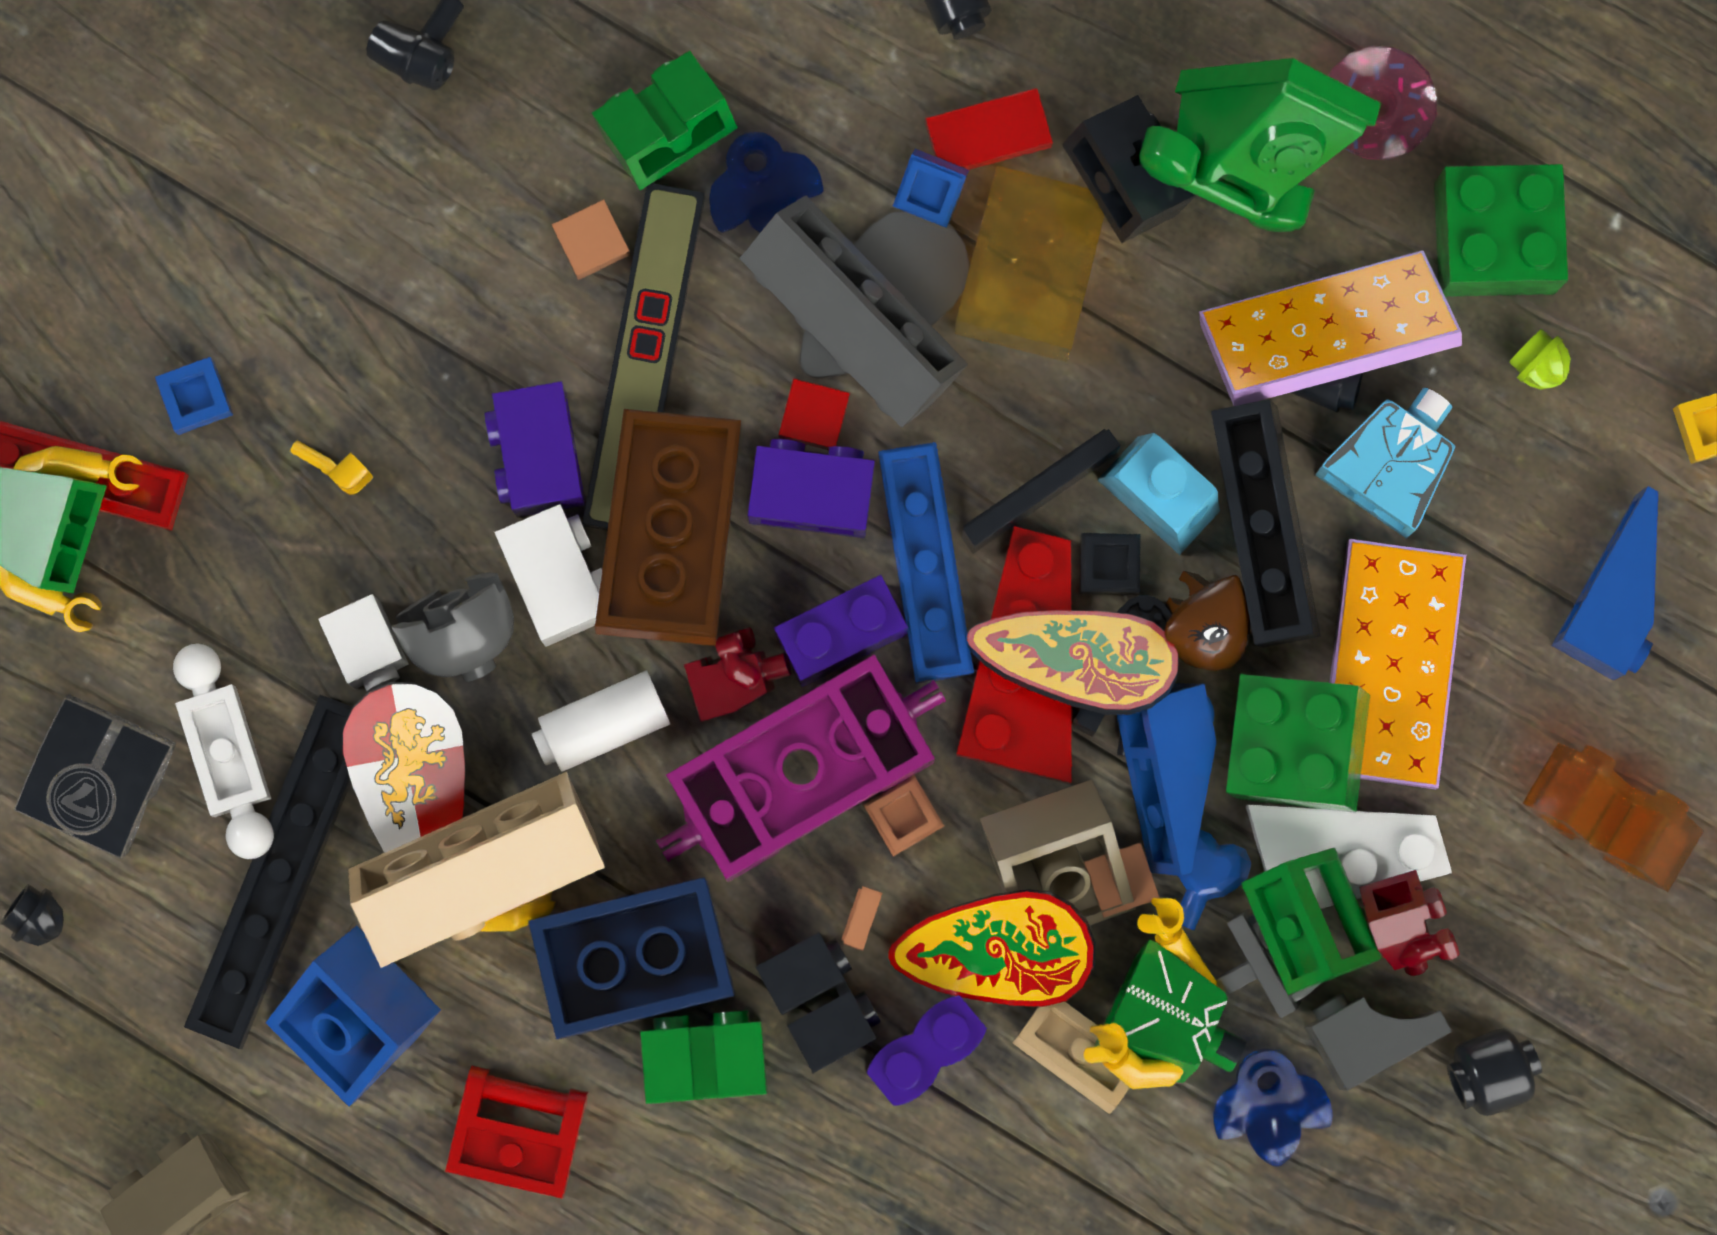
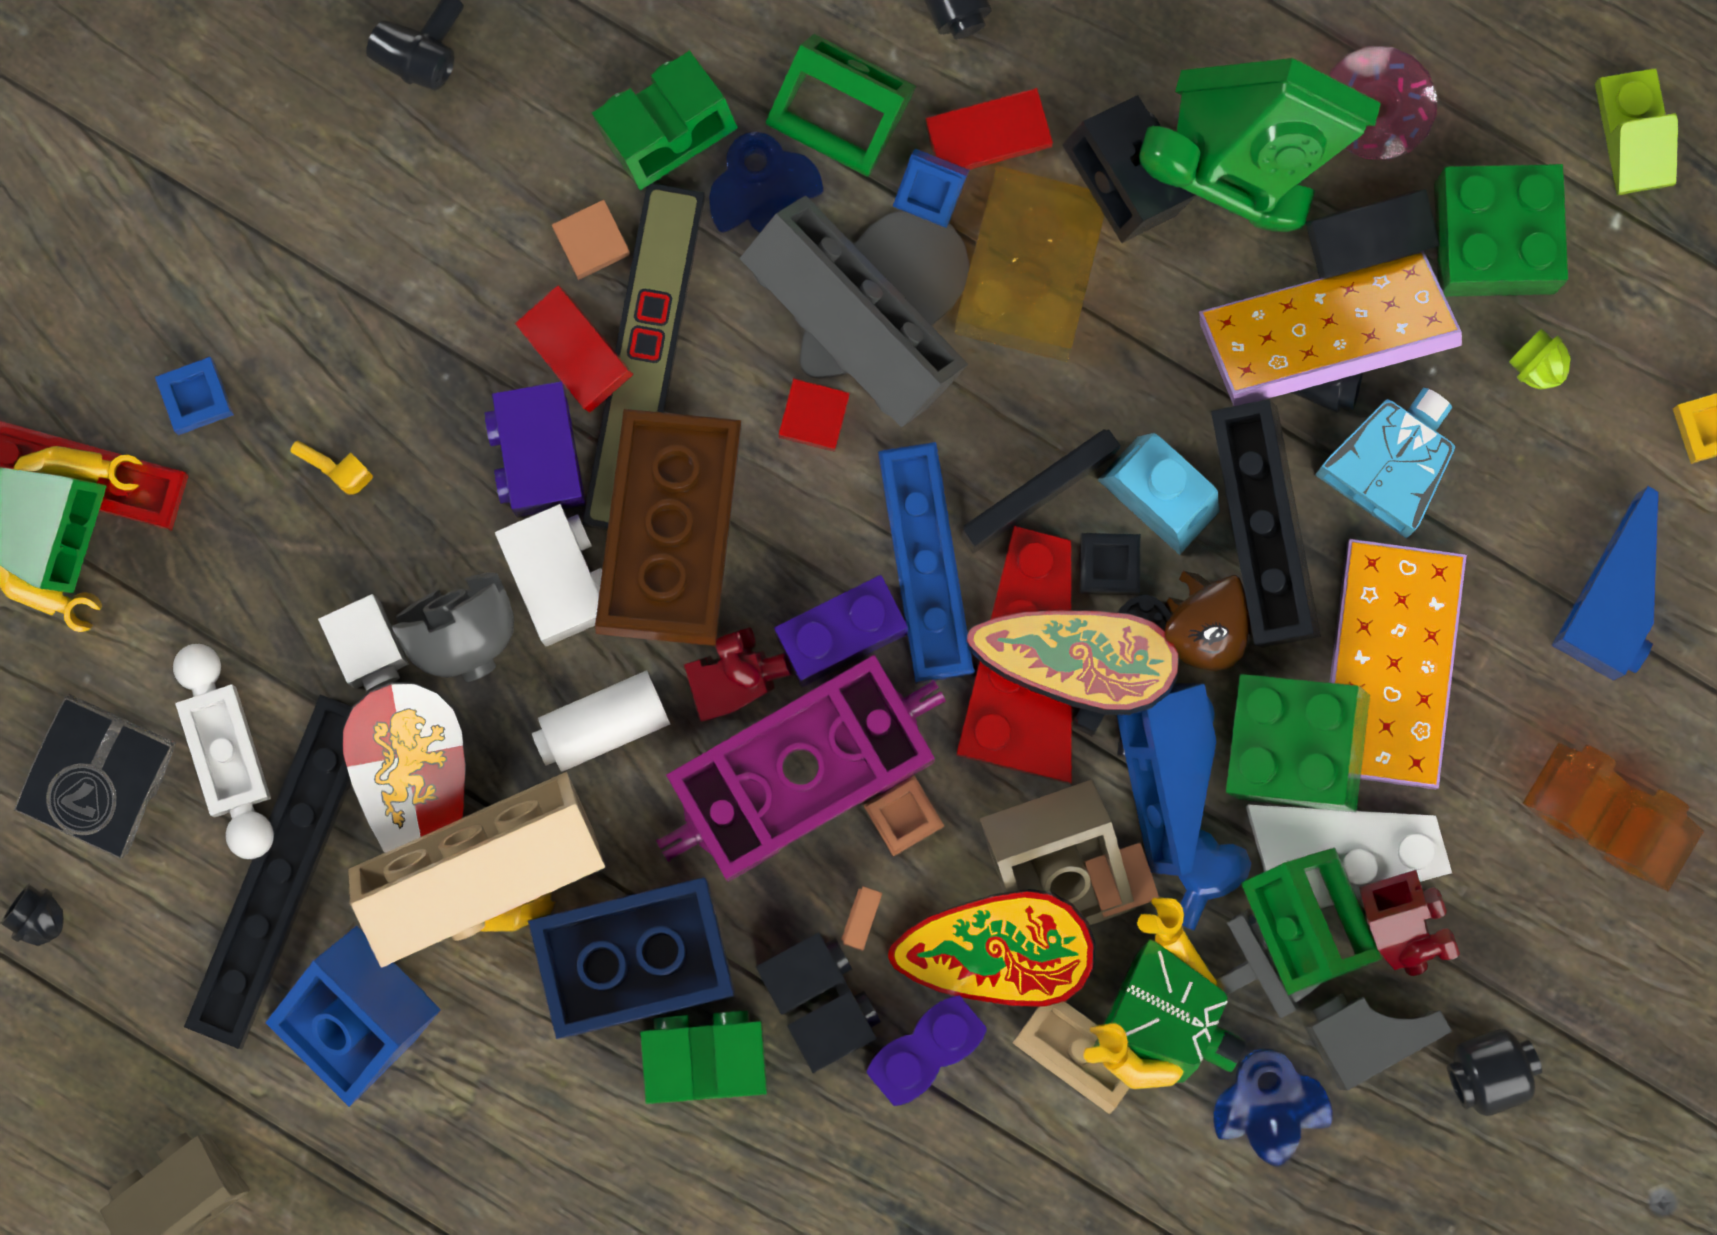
(512, 1152): red plate -> none
(574, 349): none -> red tile
(811, 489): dark purple brick -> none
(853, 77): none -> green tile
(1372, 233): none -> black slope
(1638, 131): none -> lime slope

